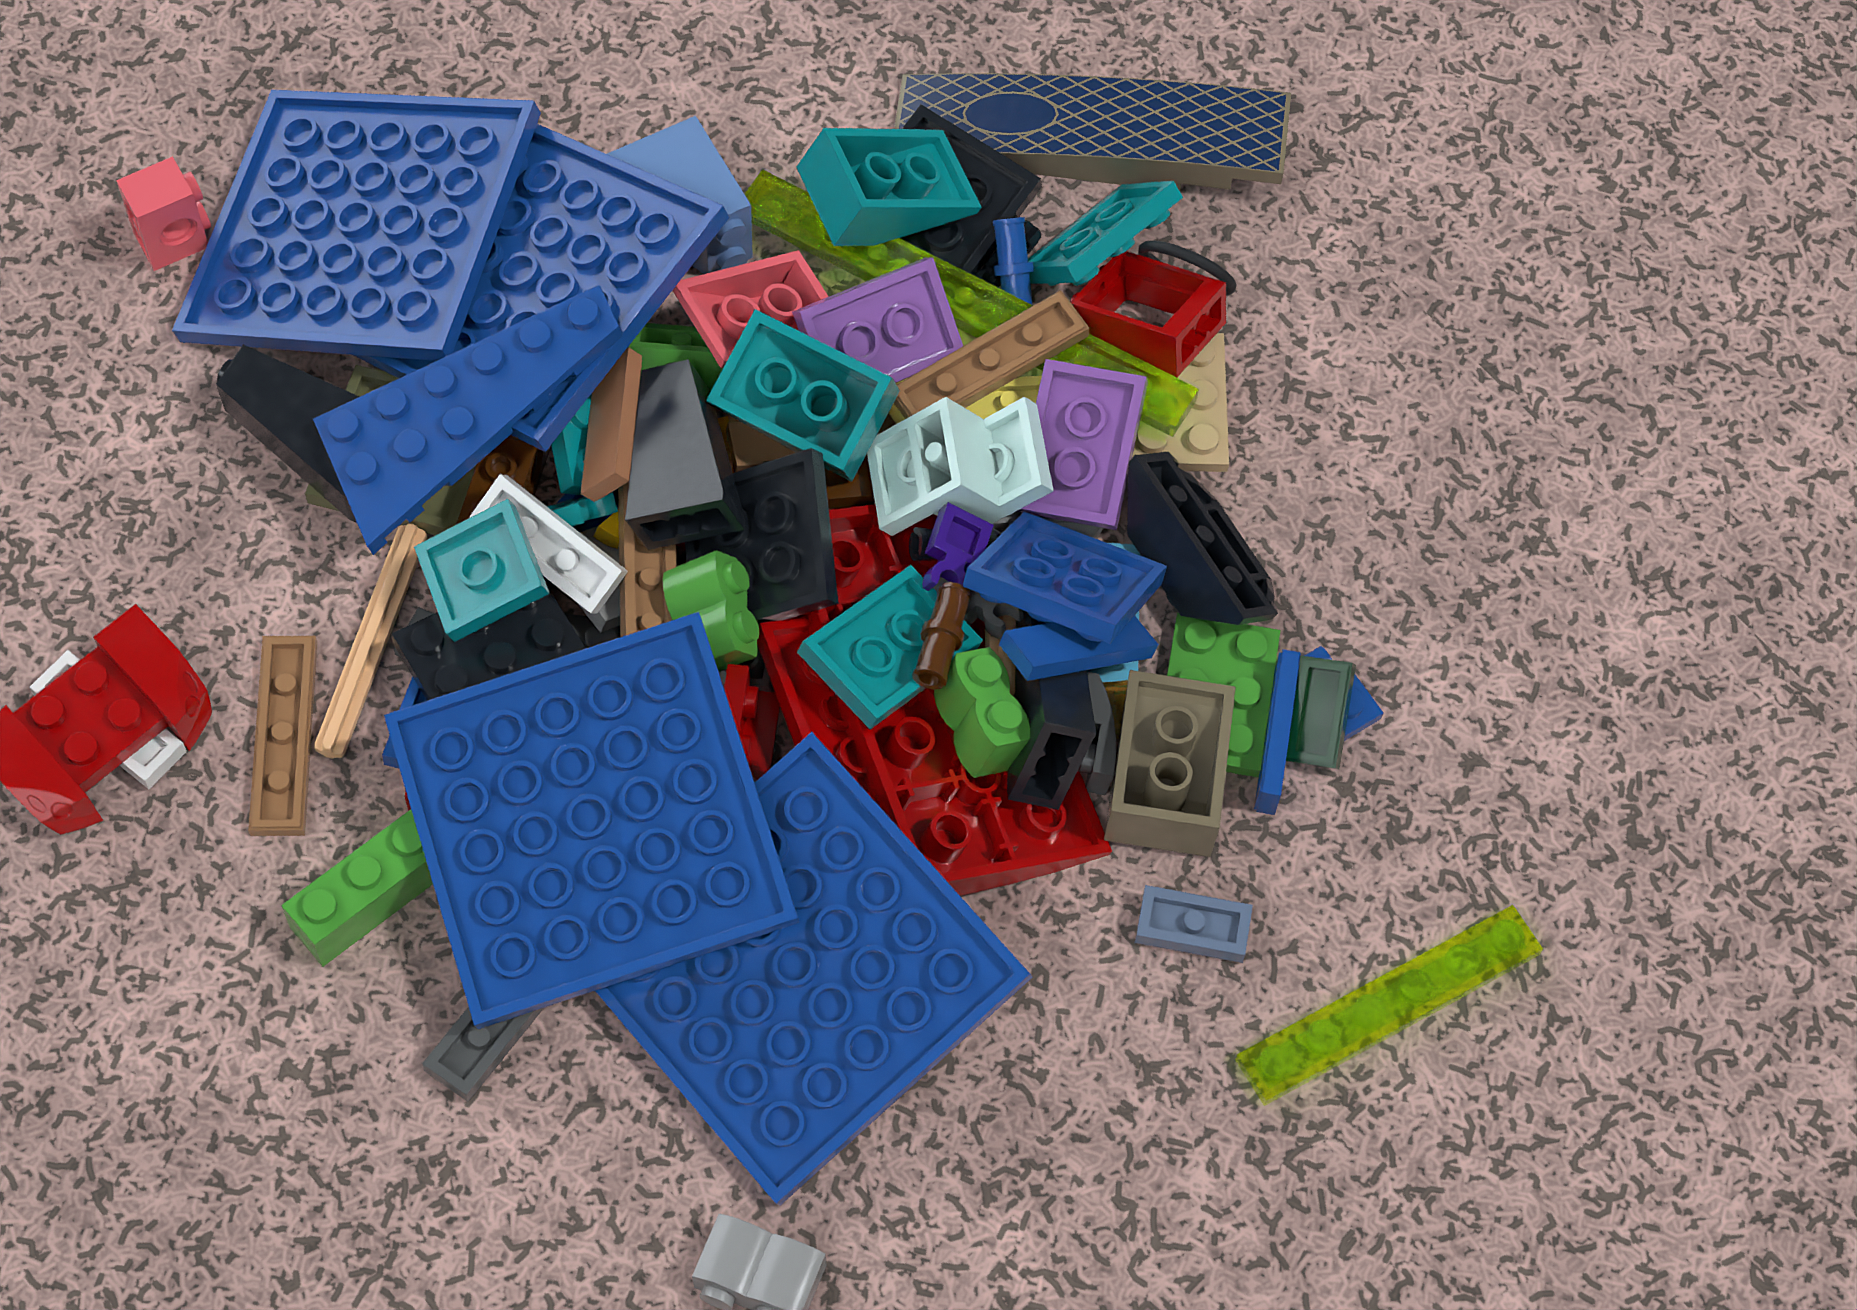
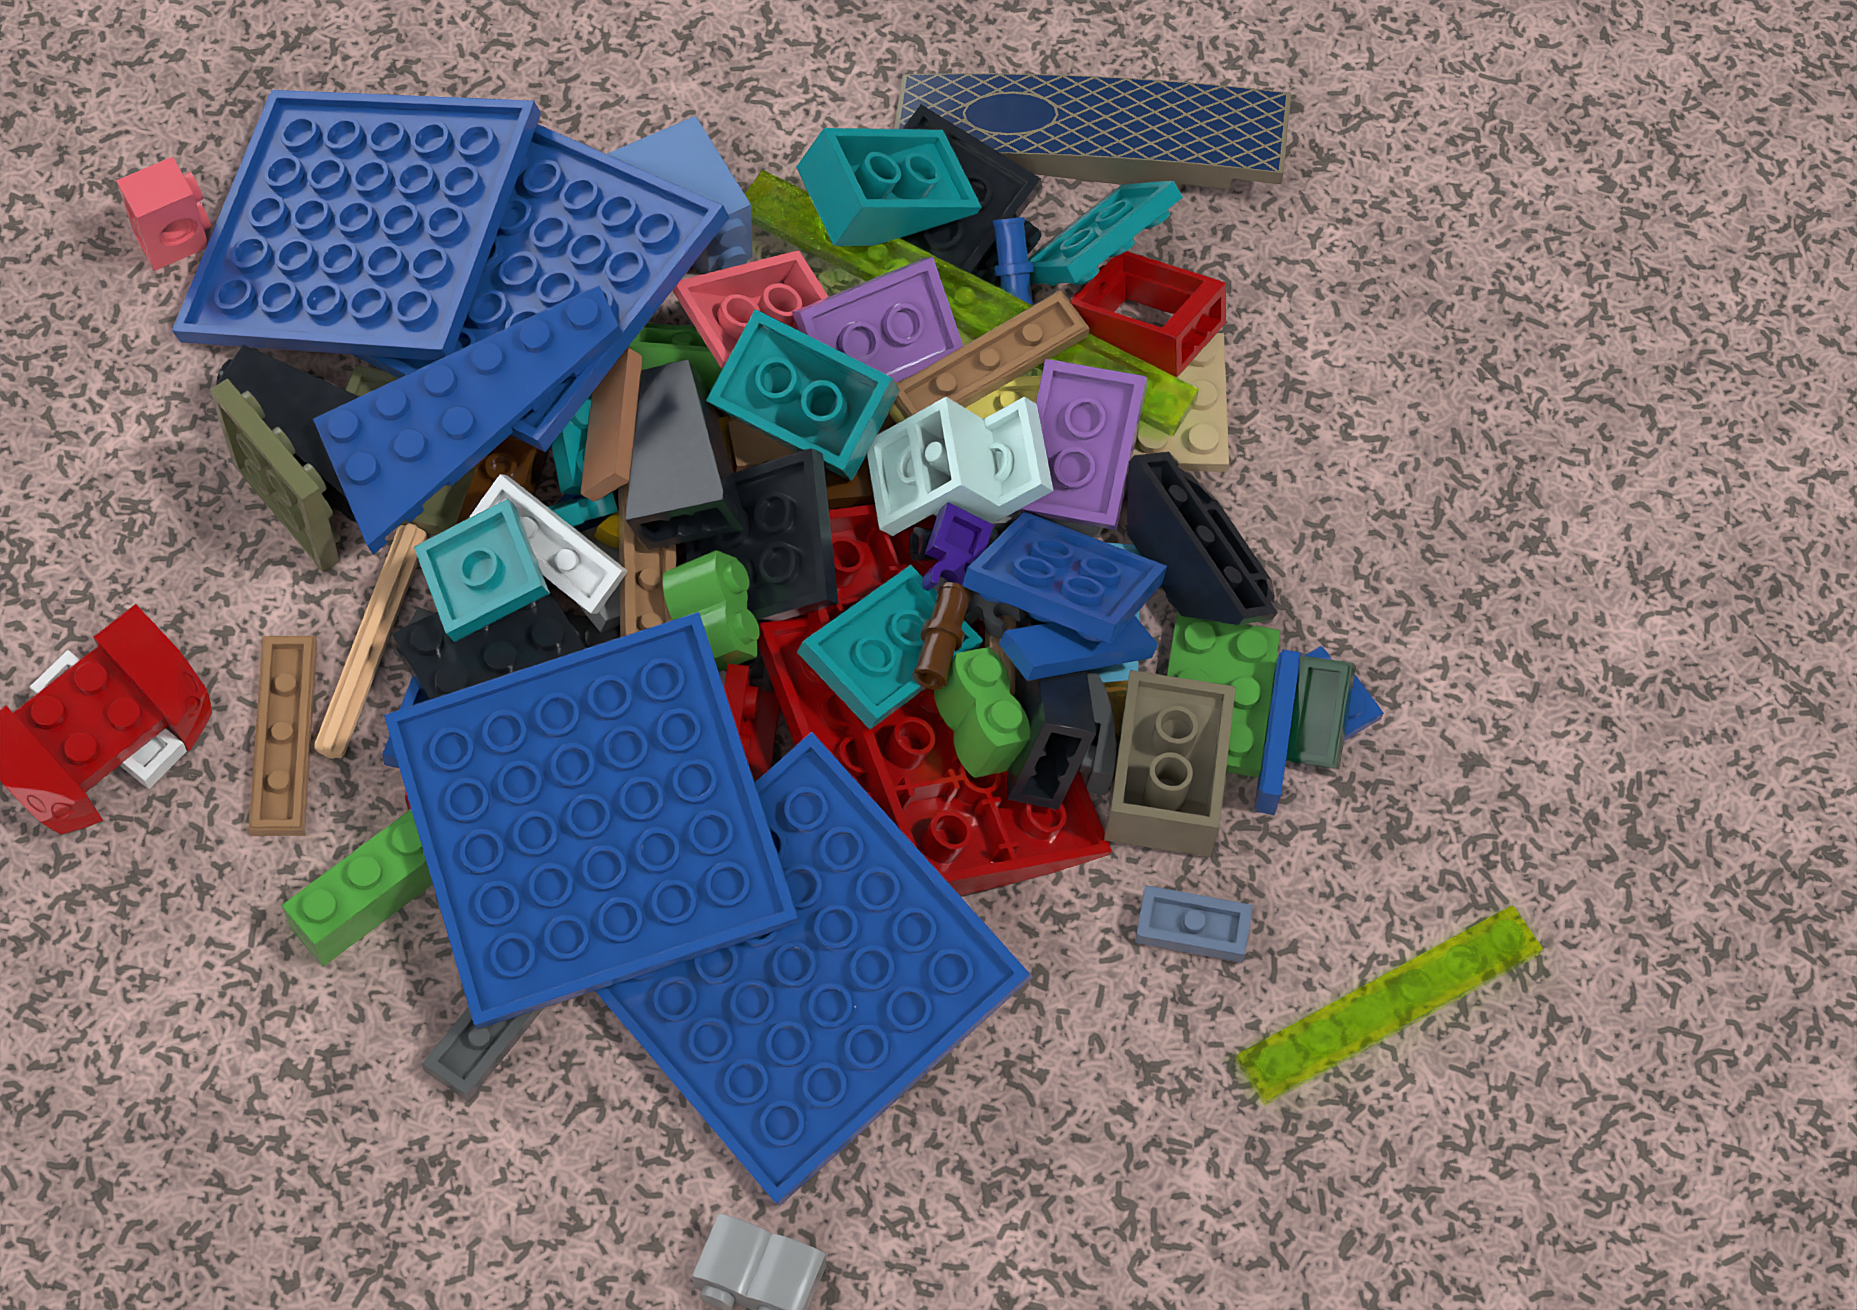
(276, 476): none -> olive plate
(1190, 257): black tyre -> none

